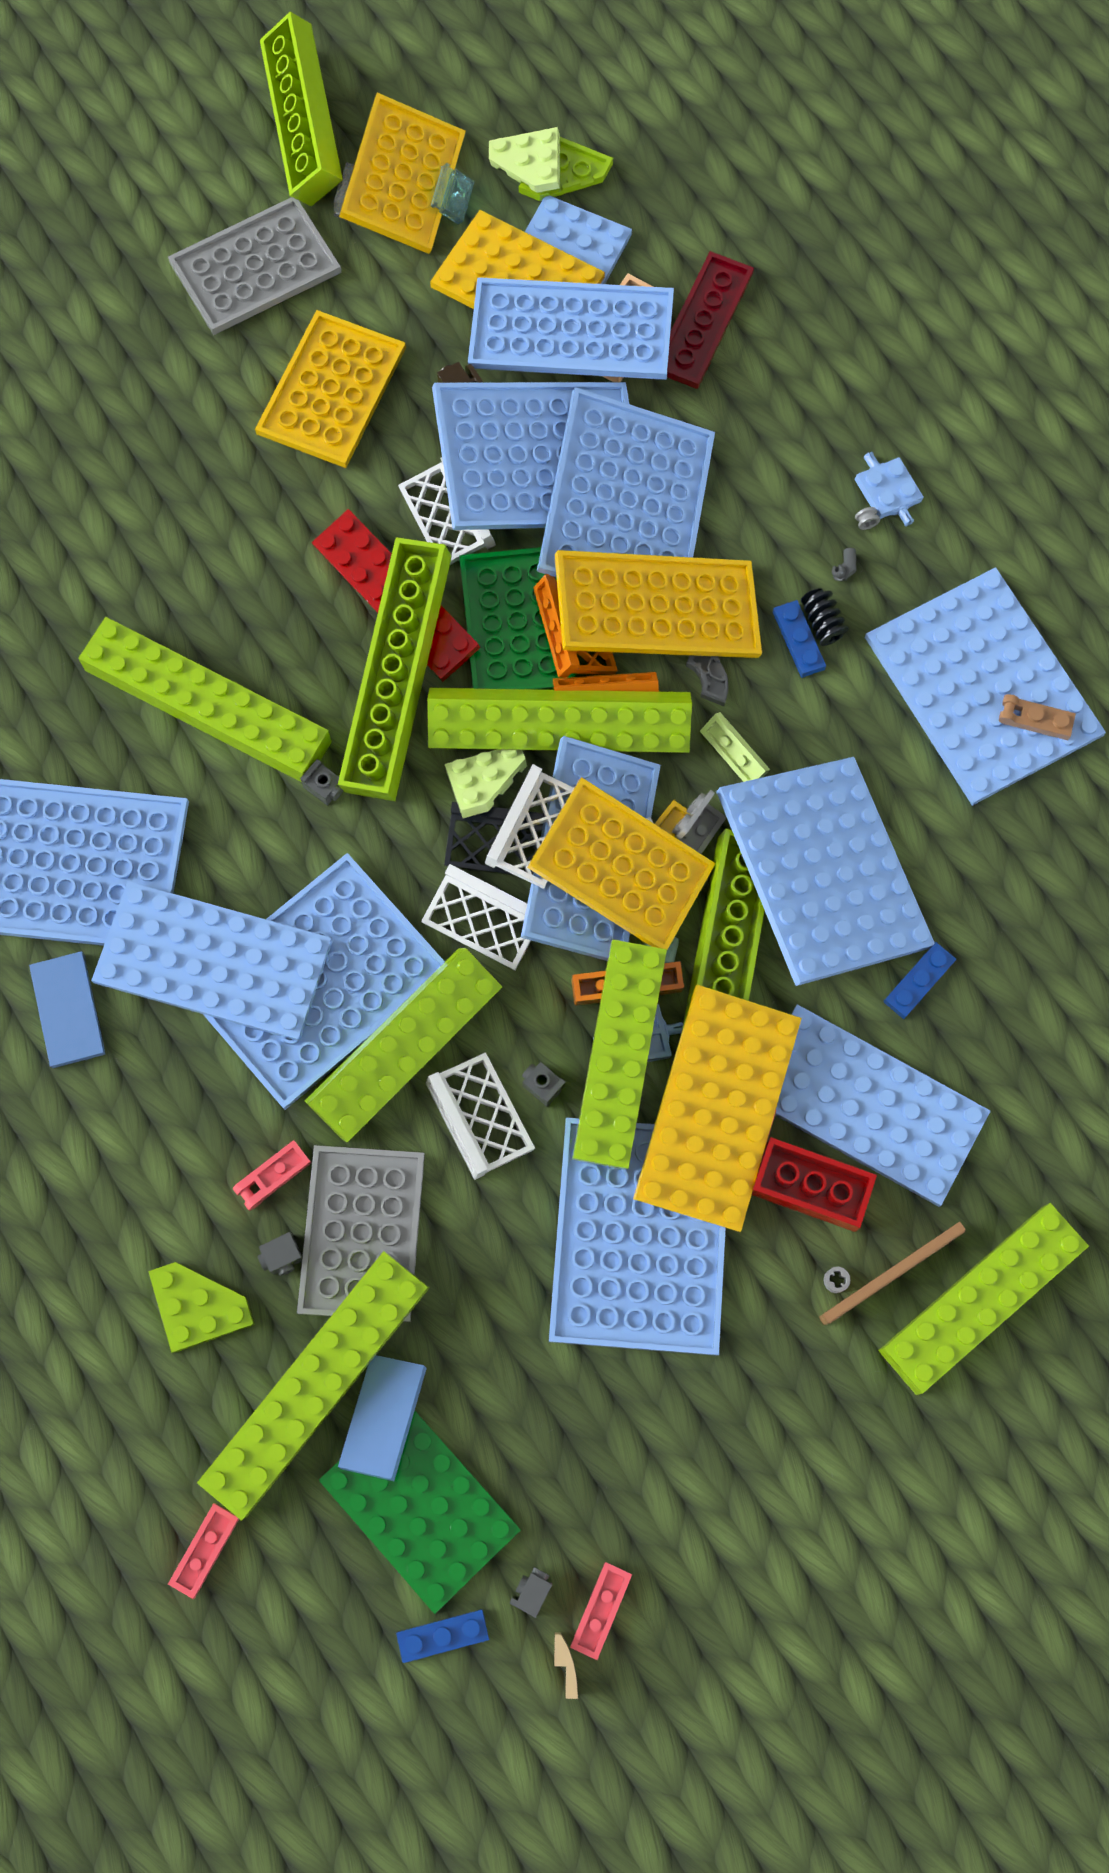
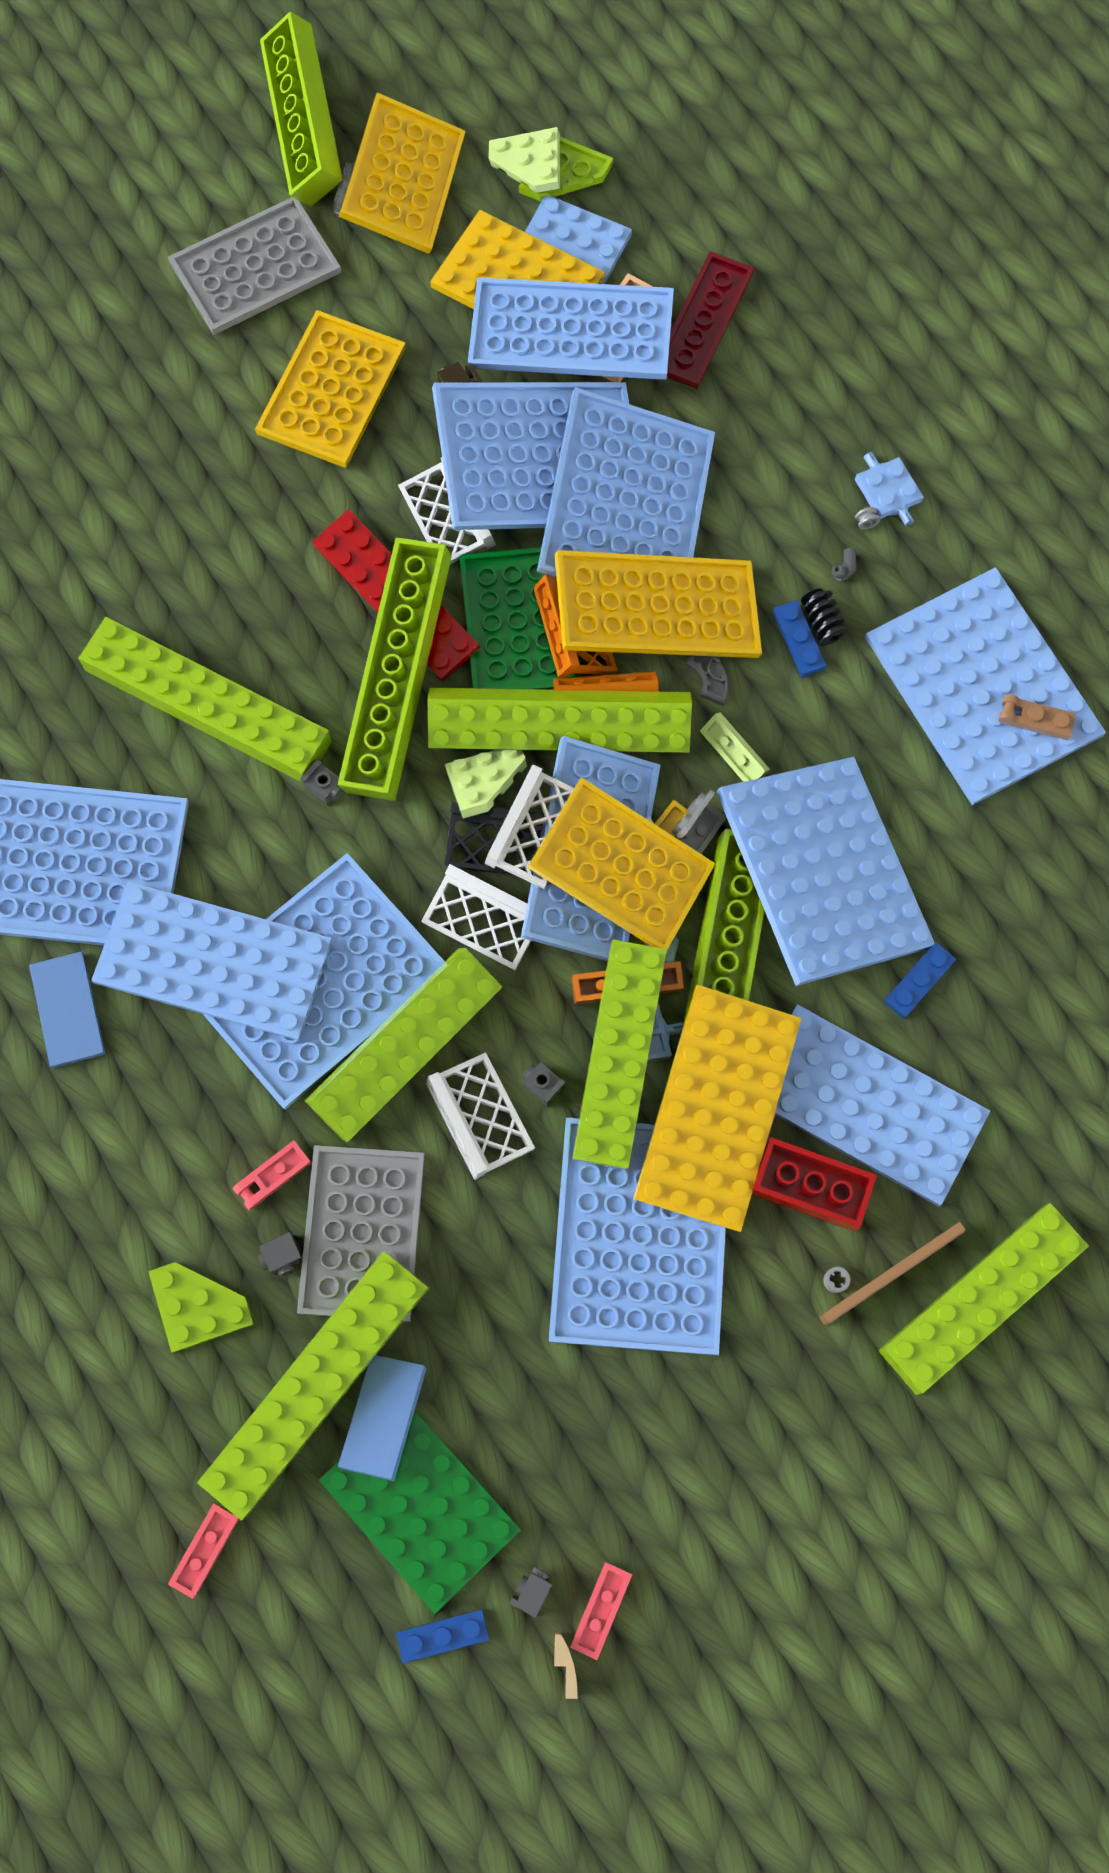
(452, 193): clear light blue plate -> none

